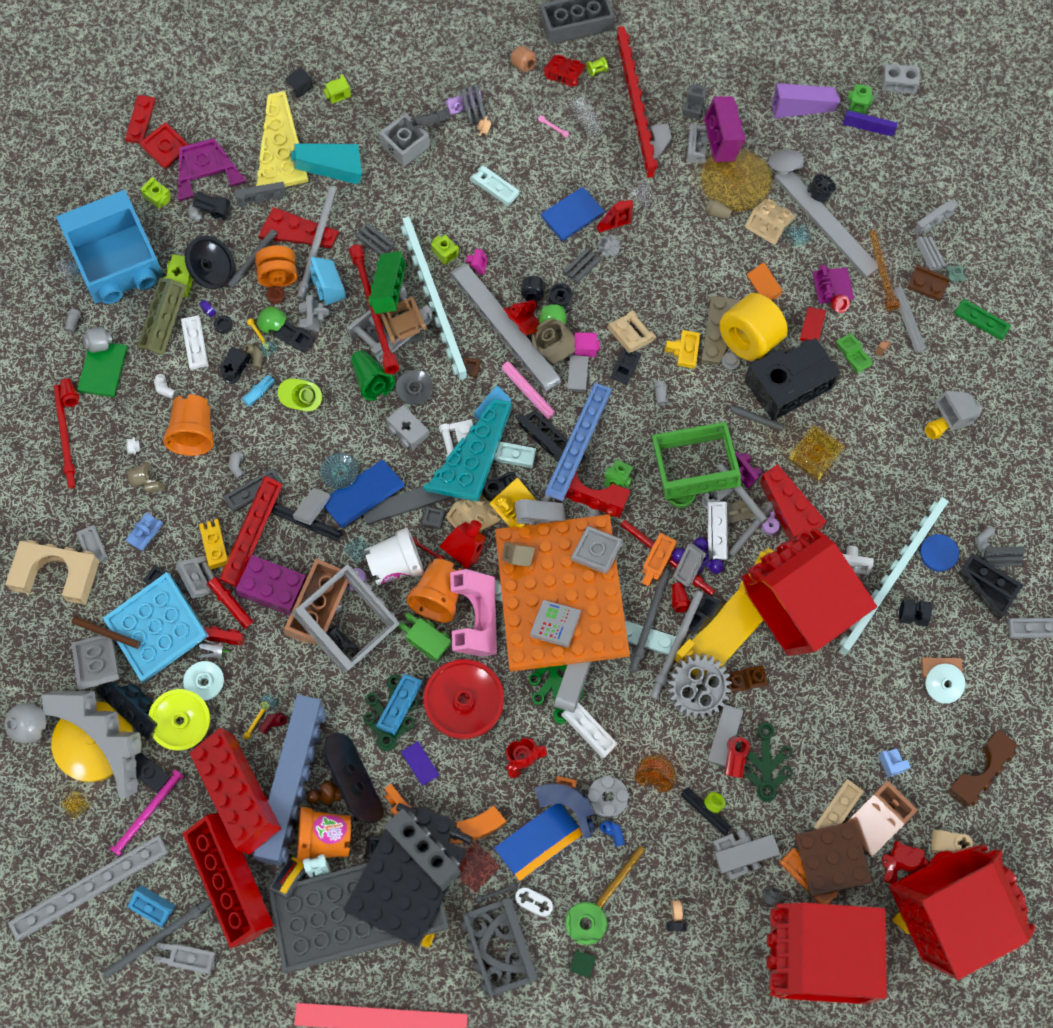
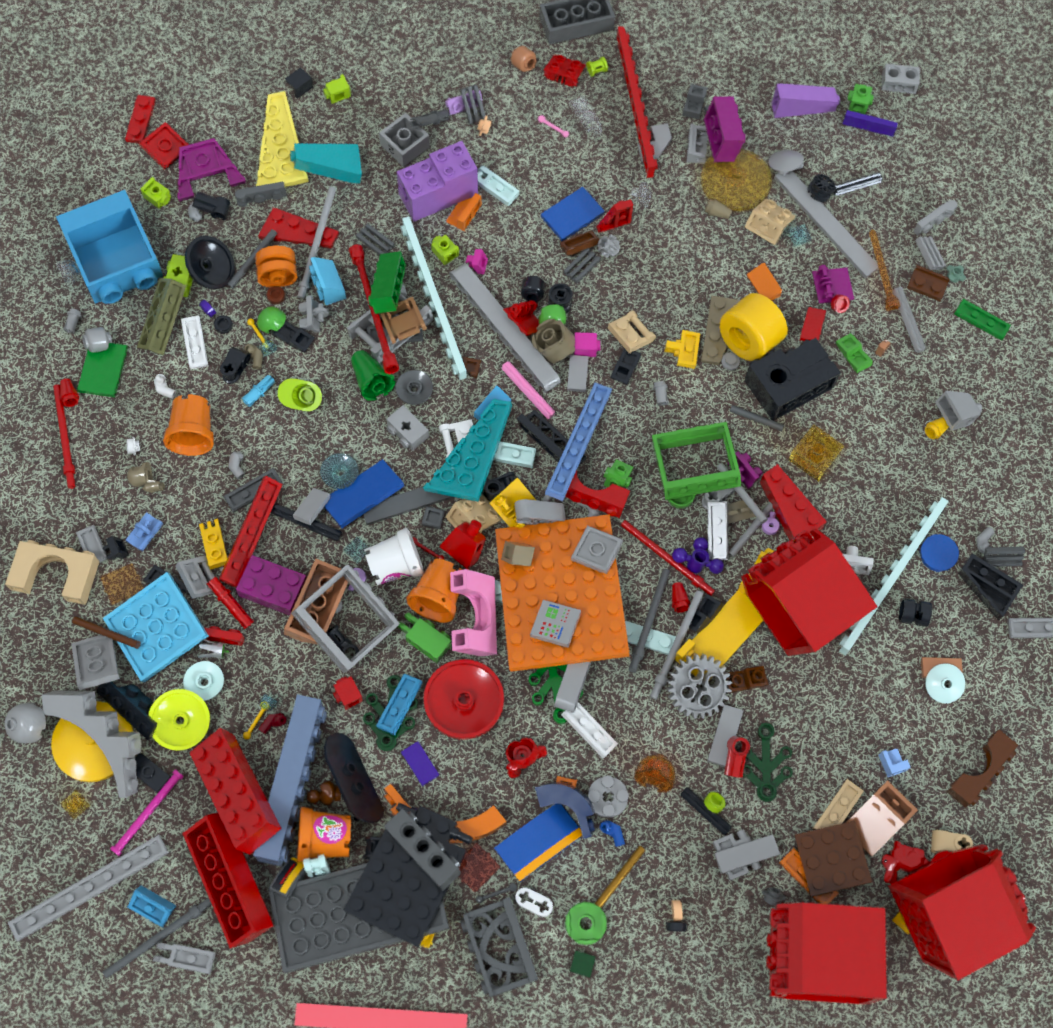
(117, 548): none -> black tile
(121, 583): none -> clear orange piece
(347, 692): none -> red brick
(438, 181): none -> medium lavender piece
(464, 212): none -> orange panel
(579, 243): none -> reddish brown tile
(658, 558): orange hinge -> none
(689, 565): light grey tile -> none
(858, 183): none -> axle

